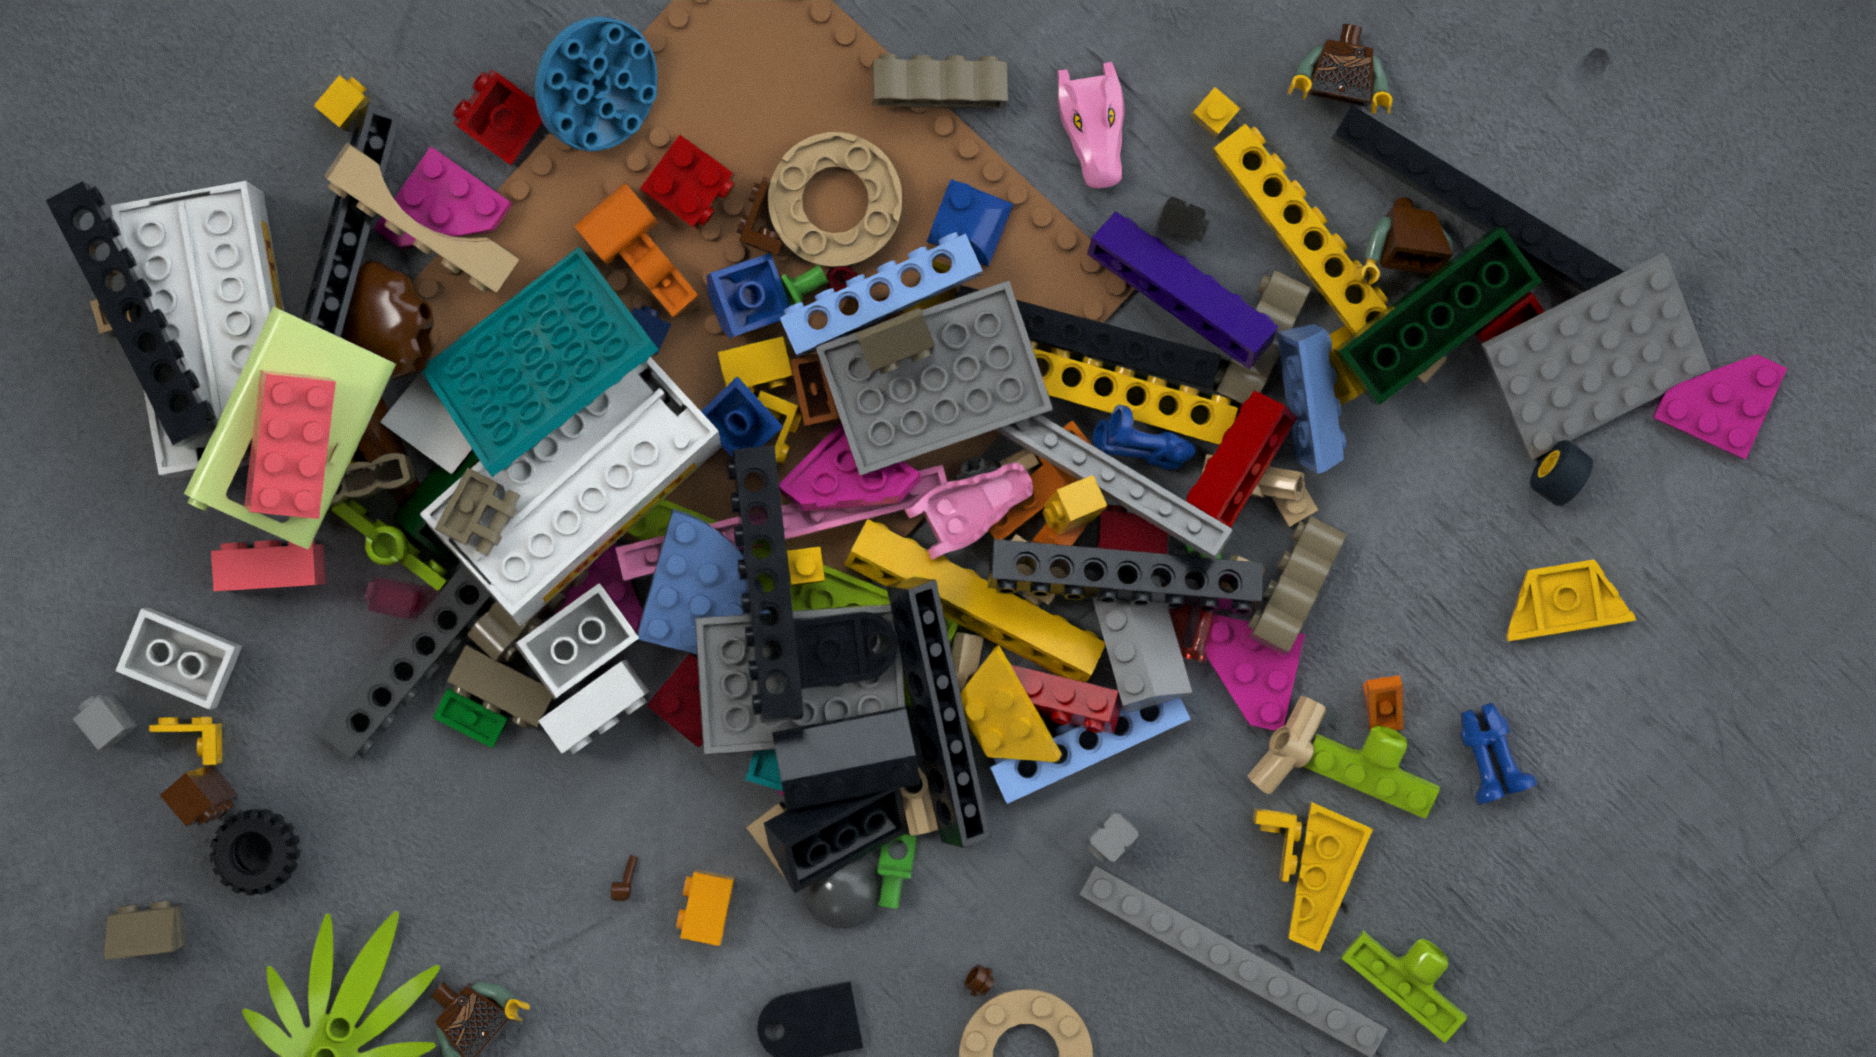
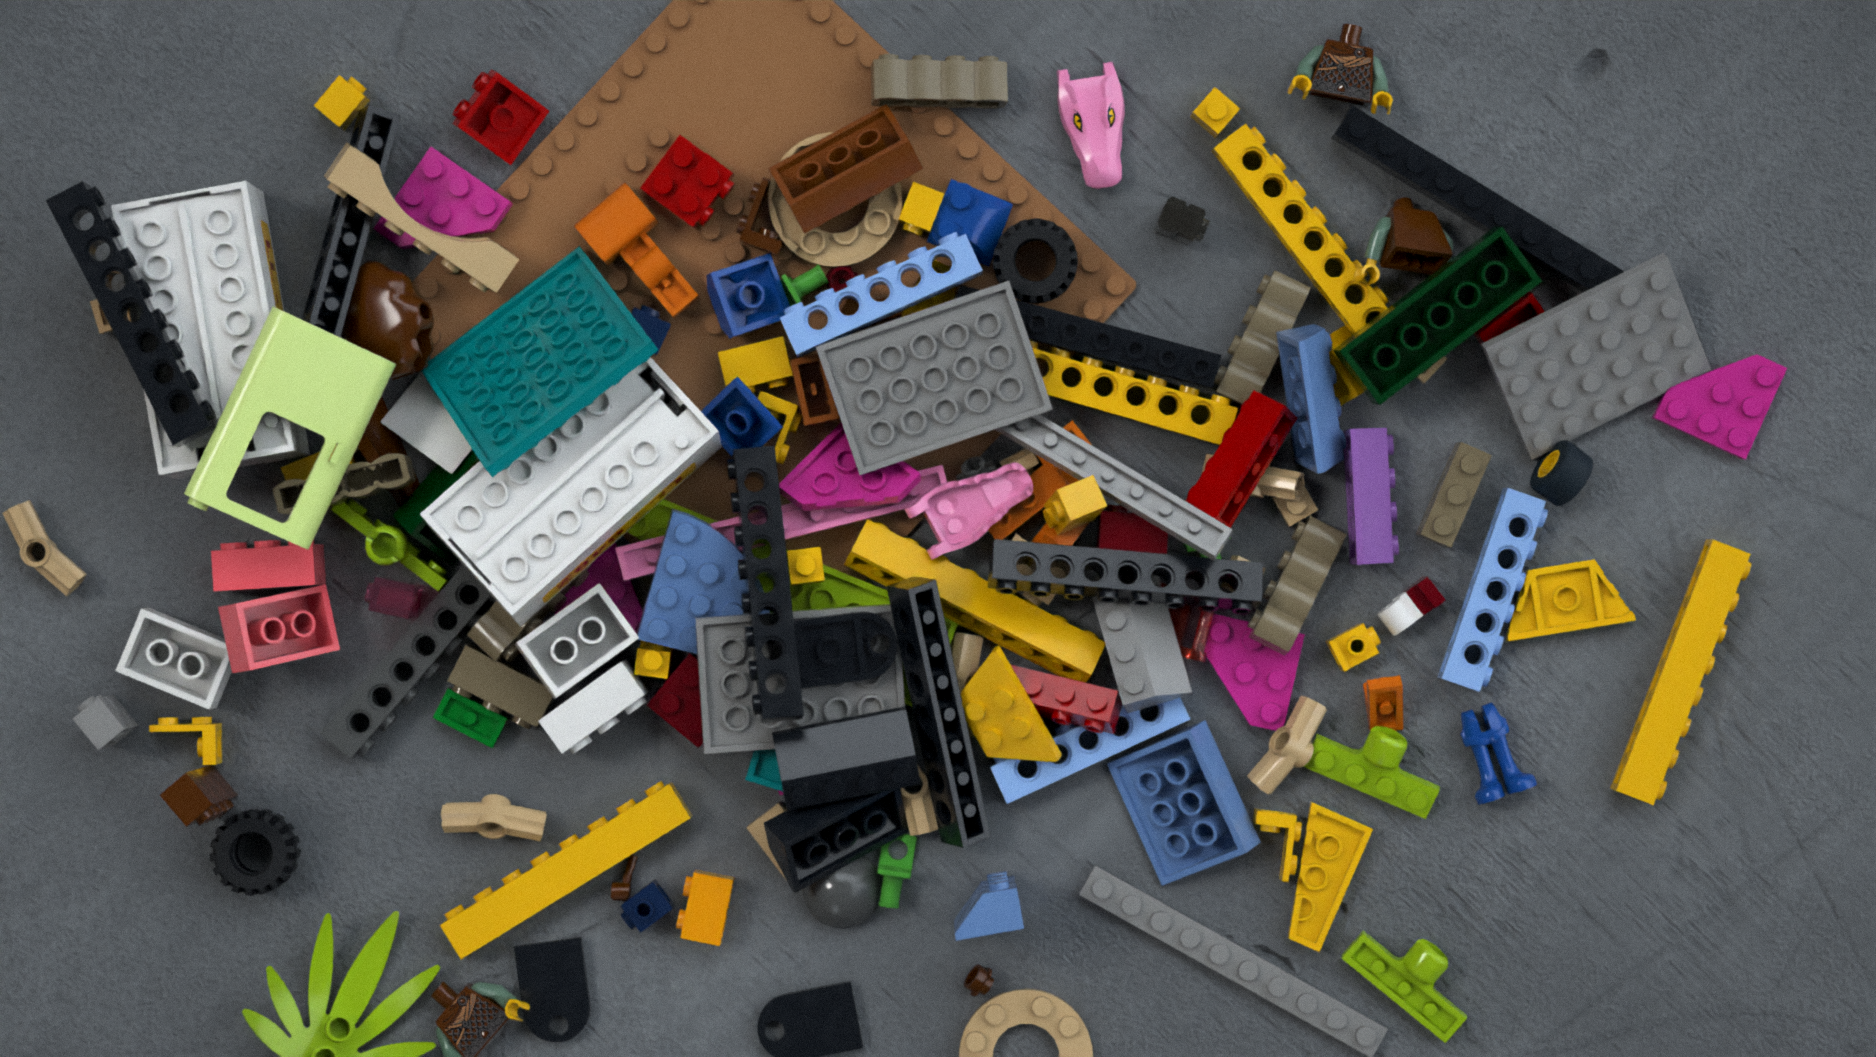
(55, 565): none -> tan piece
(144, 931): dark tan slope -> none
(279, 628): none -> coral brick
(289, 444): coral brick -> none
(468, 506): dark tan plate -> none
(493, 818): none -> tan piece
(553, 984): none -> black tile
(565, 870): none -> yellow brick
(596, 83): dark azure bracket -> none
(646, 906): none -> dark blue brick
(653, 660): none -> yellow brick
(846, 168): none -> dark orange slope
(896, 340): dark tan slope -> none
(920, 209): none -> yellow brick
(990, 909): none -> medium blue slope
(1056, 239): none -> black tyre
(1111, 836): light grey brick -> none
(1122, 439): blue piece -> none
(1182, 289): dark purple brick -> none
(1184, 803): none -> medium blue slope
(1341, 646): none -> yellow brick
(1368, 496): none -> medium lavender slope
(1411, 605): none -> leg
(1453, 494): none -> dark tan brick
(1465, 633): none -> light blue brick
(1680, 671): none -> yellow brick

